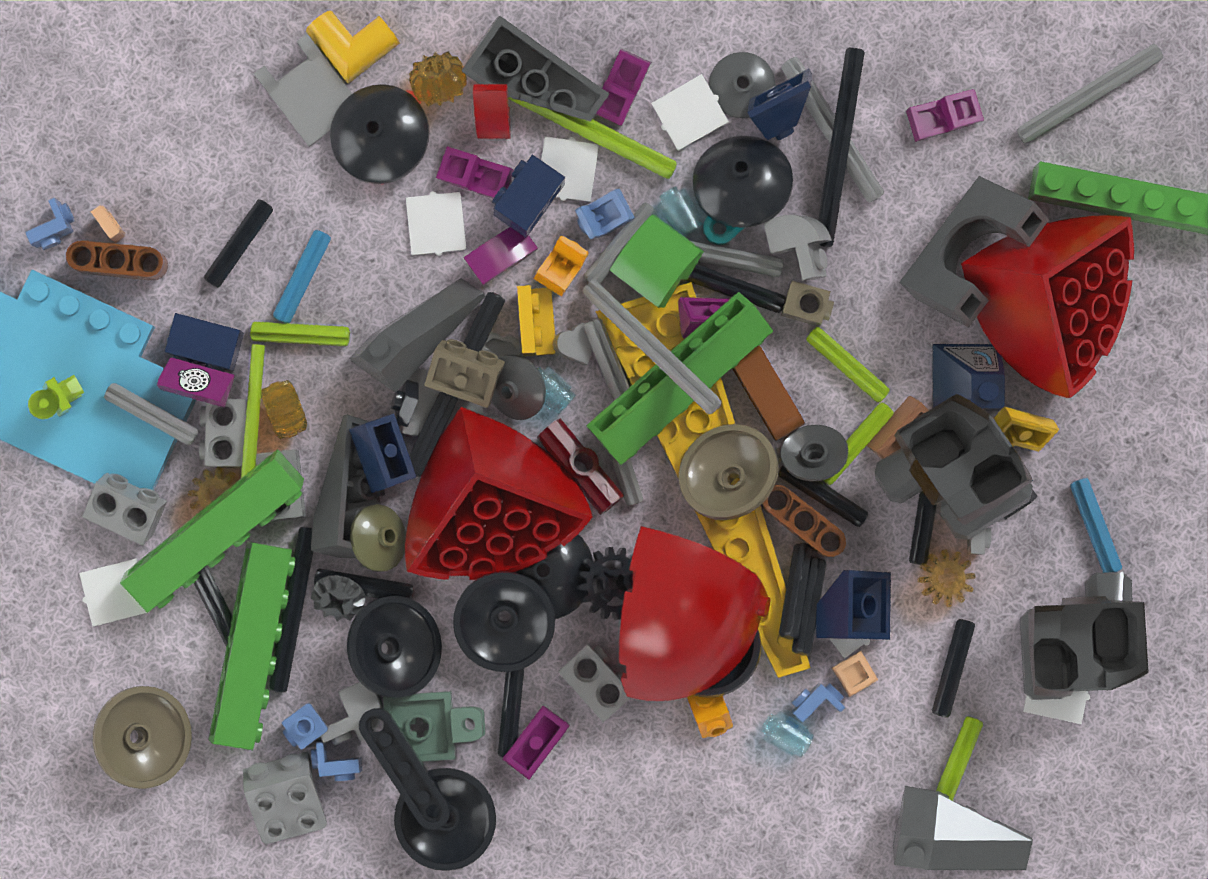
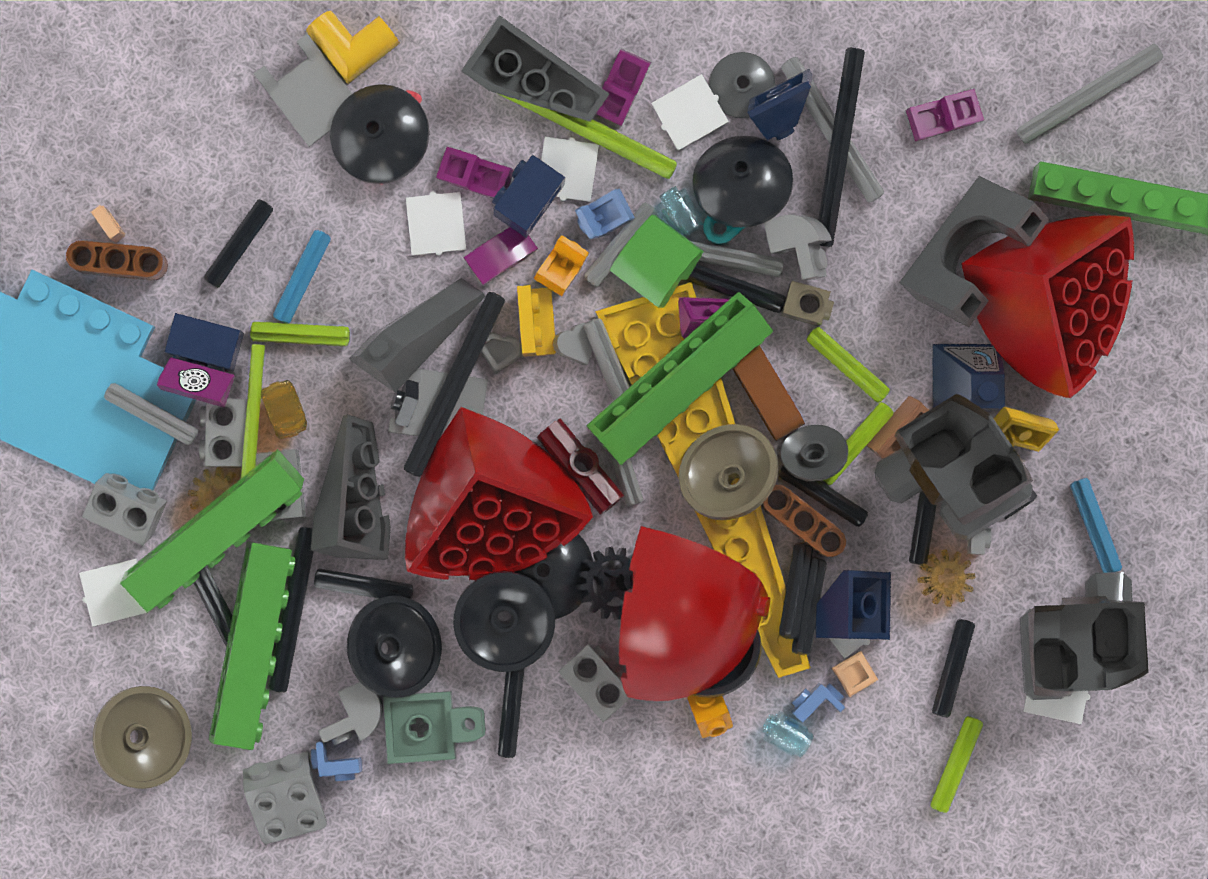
(49, 233): medium blue bracket -> none
(54, 398): lime hips -> none
(304, 727): medium blue bracket -> none
(342, 589): dark grey gear -> none
(369, 539): olive dish -> none
(382, 453): dark blue brick -> none
(404, 768): black plate -> none
(437, 78): clear yellow gear -> none
(457, 841): black dish -> none
(464, 372): dark tan bracket -> none
(491, 111): red slope -> none
(526, 387): dark grey dish -> none
(536, 742): magenta slope -> none
(557, 390): clear light blue brick -> none
(652, 347): light grey axle -> none
(948, 836): dark grey wedge -> none

